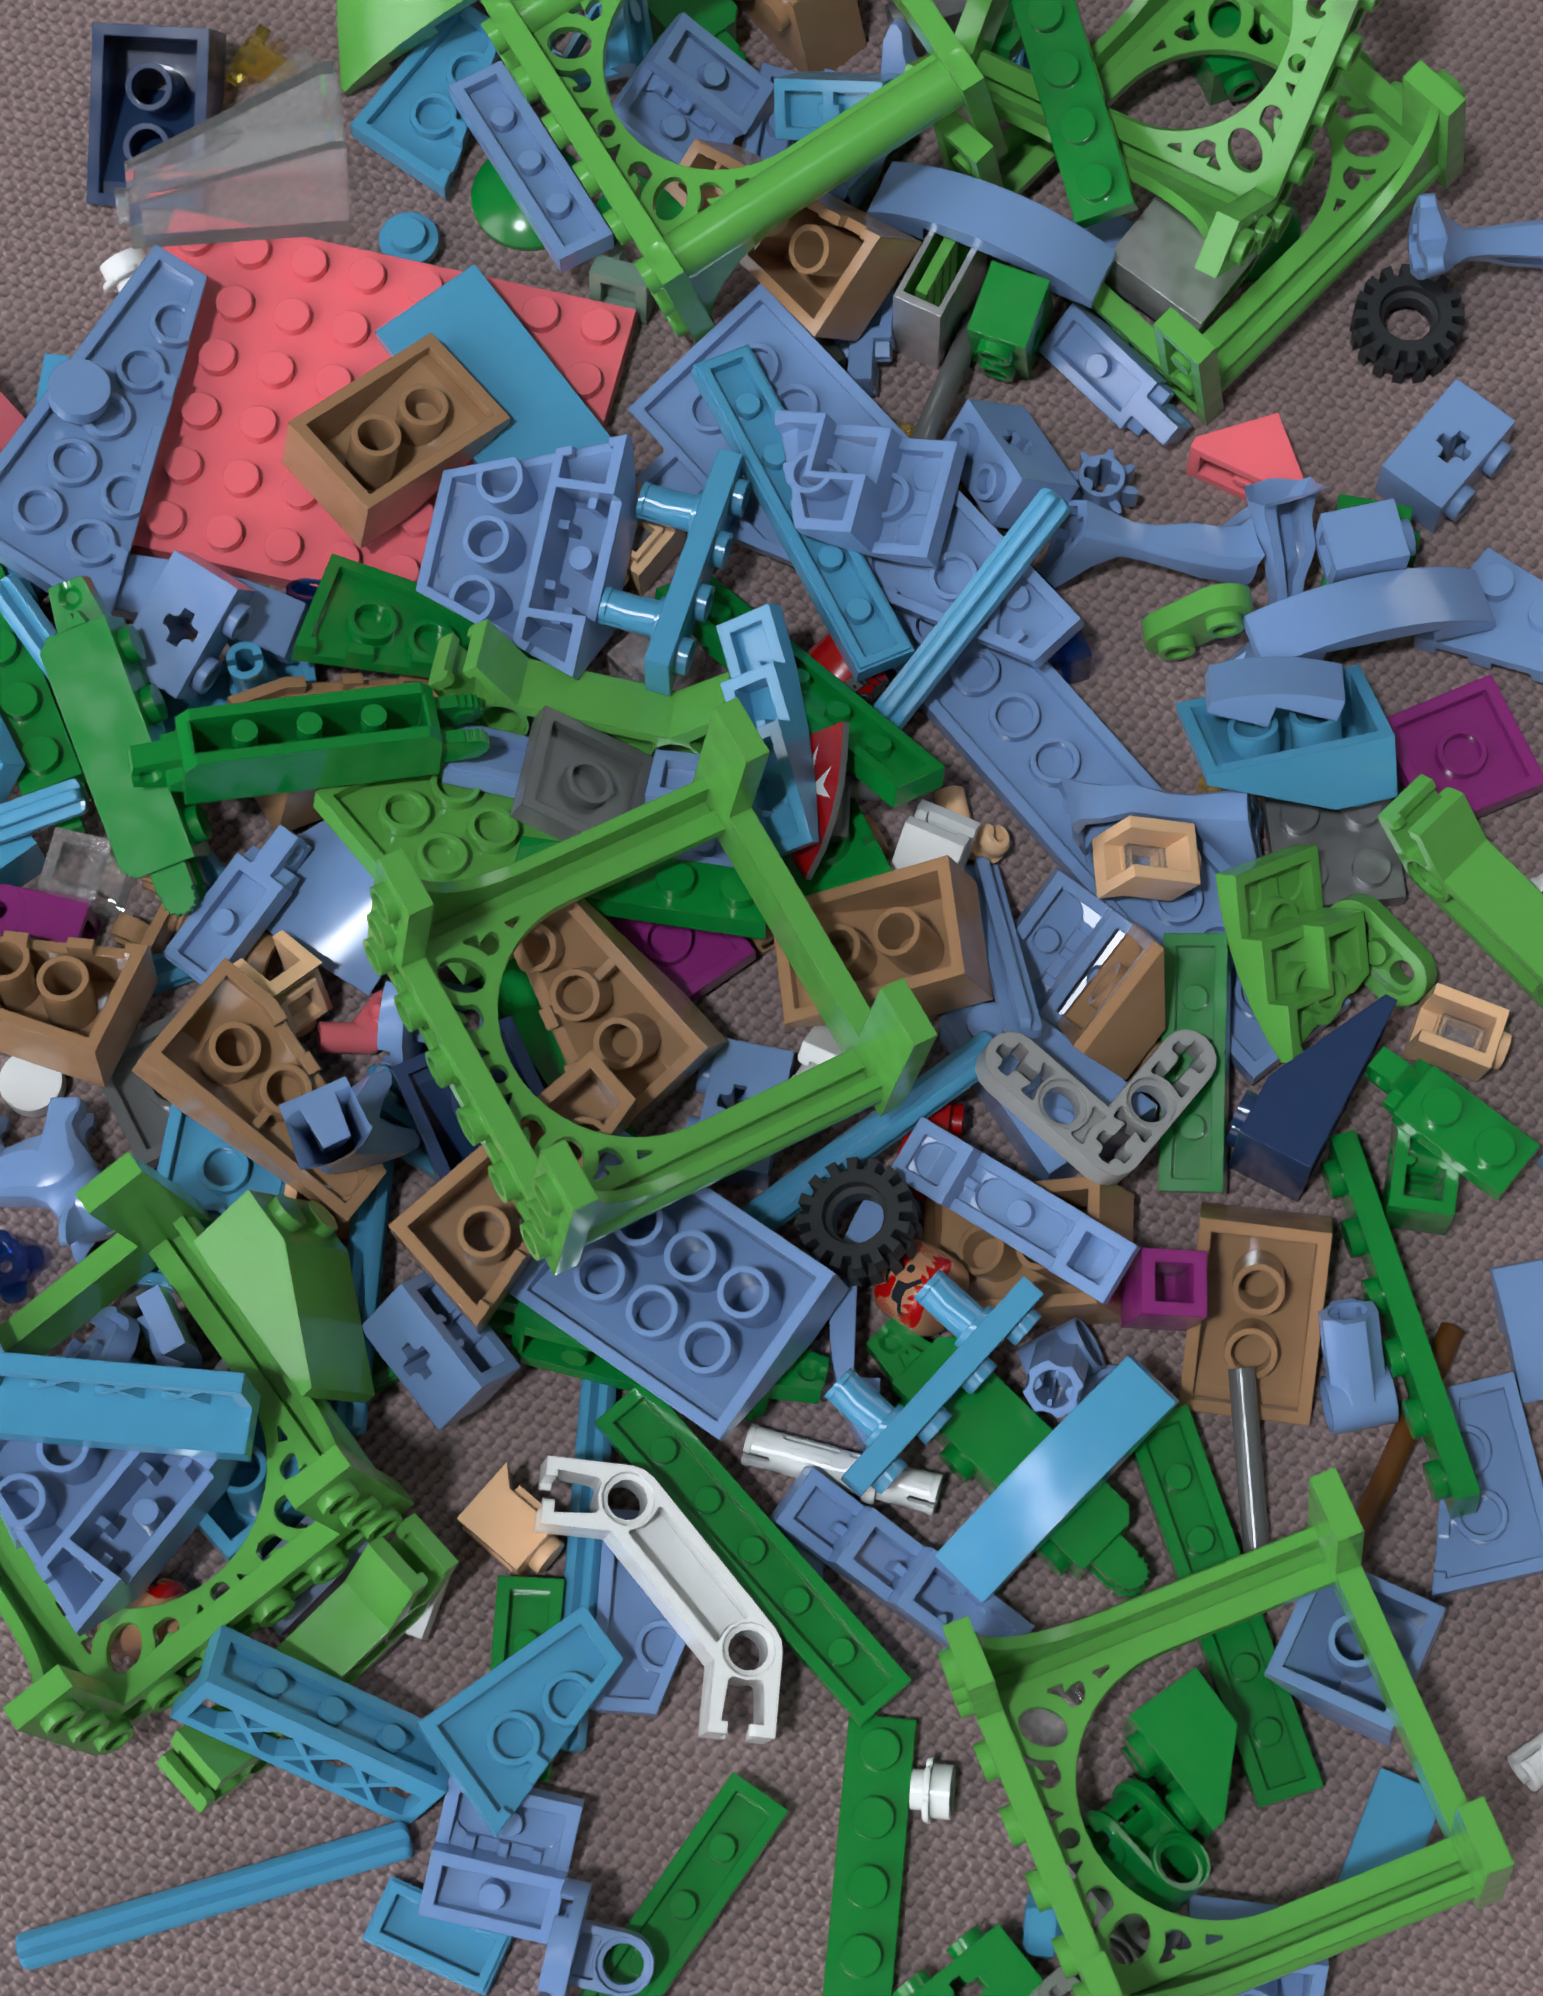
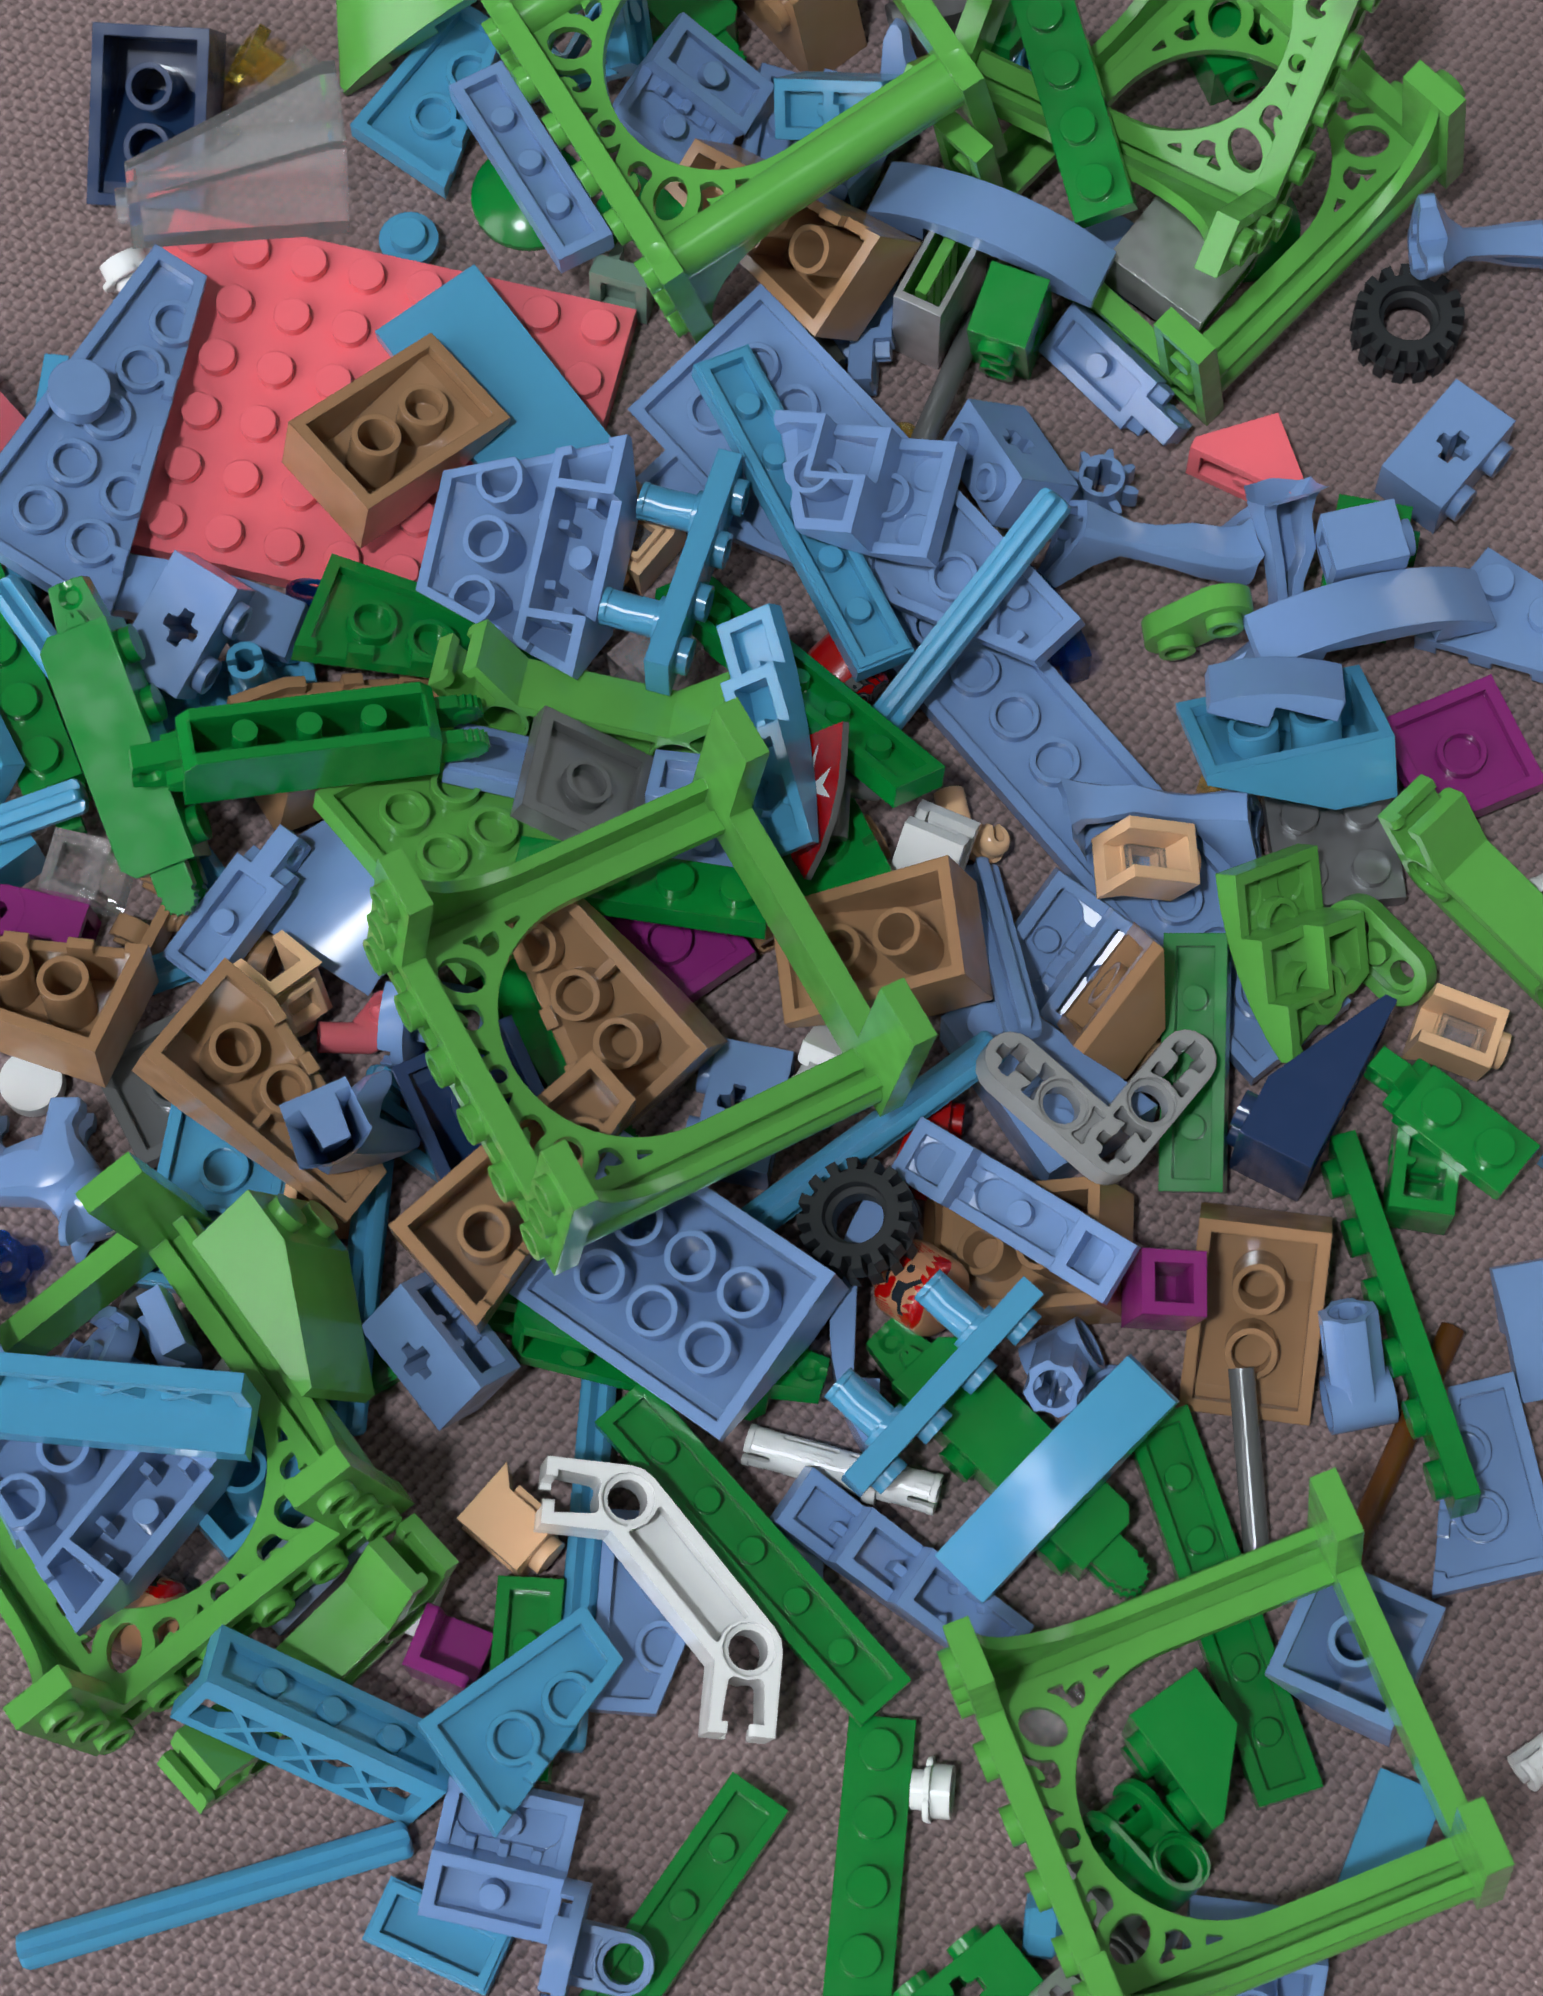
(447, 1651): none -> magenta panel

